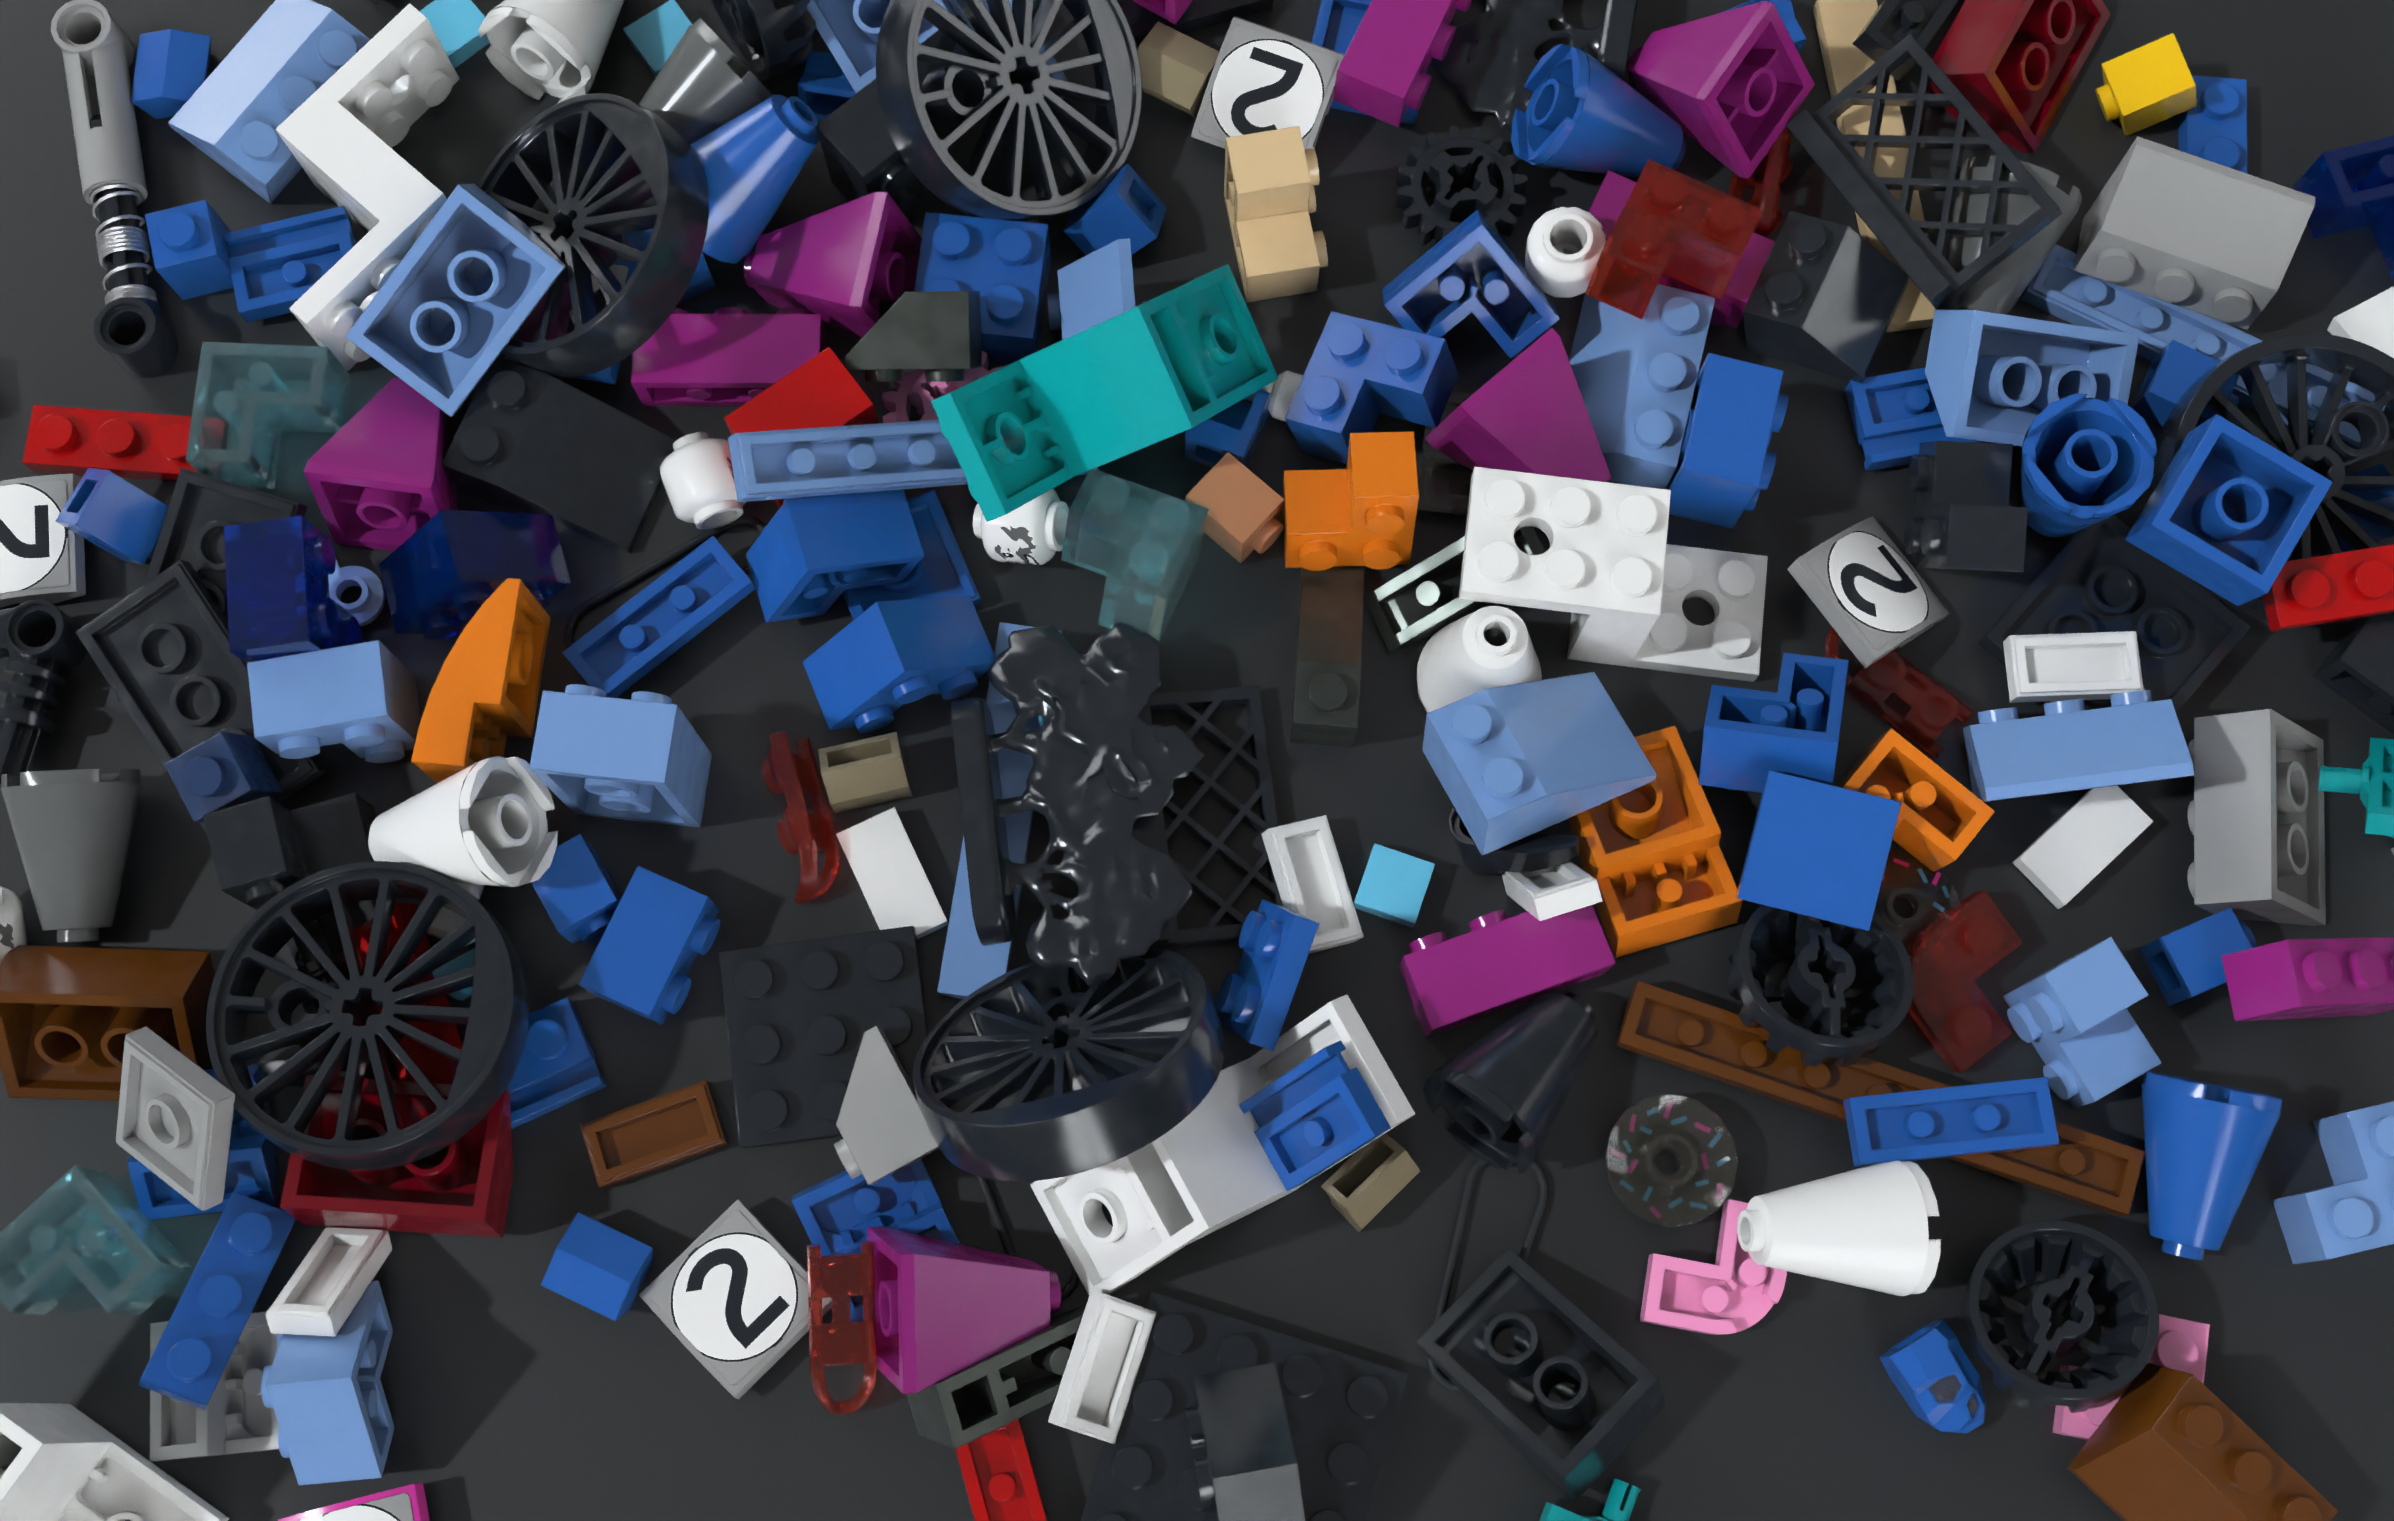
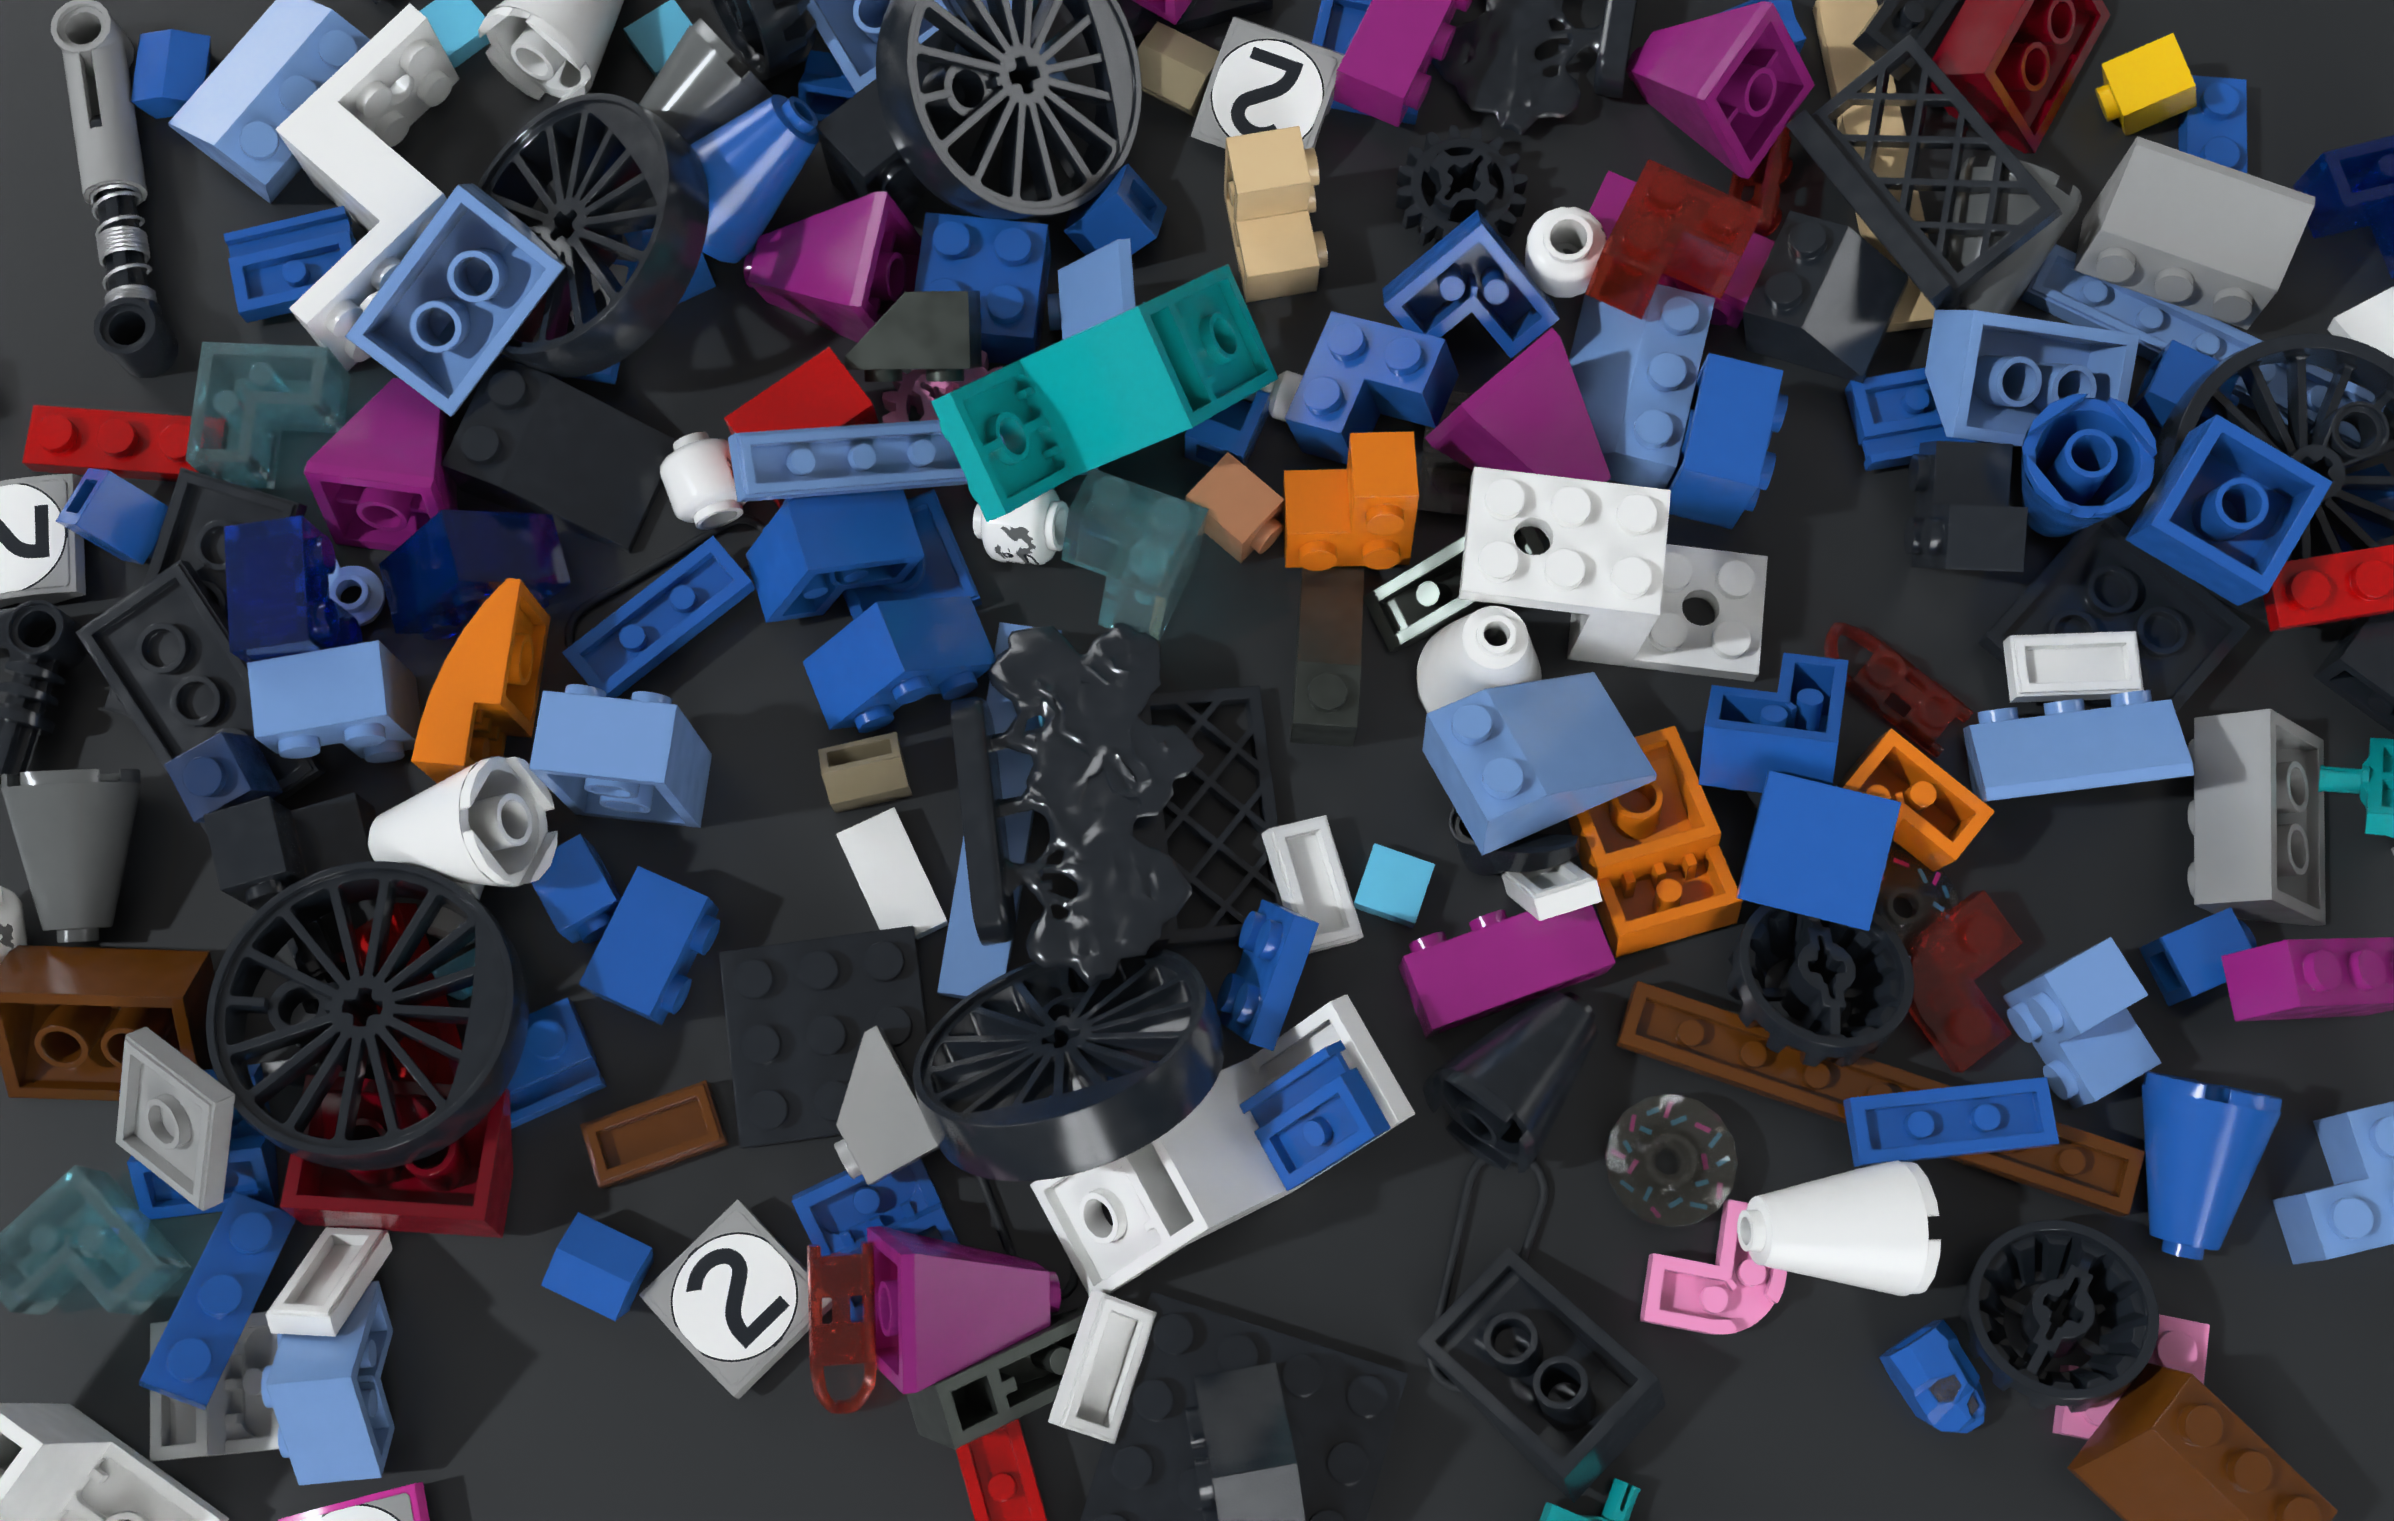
(190, 249): blue brick -> none
(723, 355): magenta brick -> none
(798, 829): clear red piece -> none
(1377, 1188): dark tan piece -> none
(1591, 120): blue cone -> none
(1868, 591): slope -> none
(2082, 843): white tile -> none

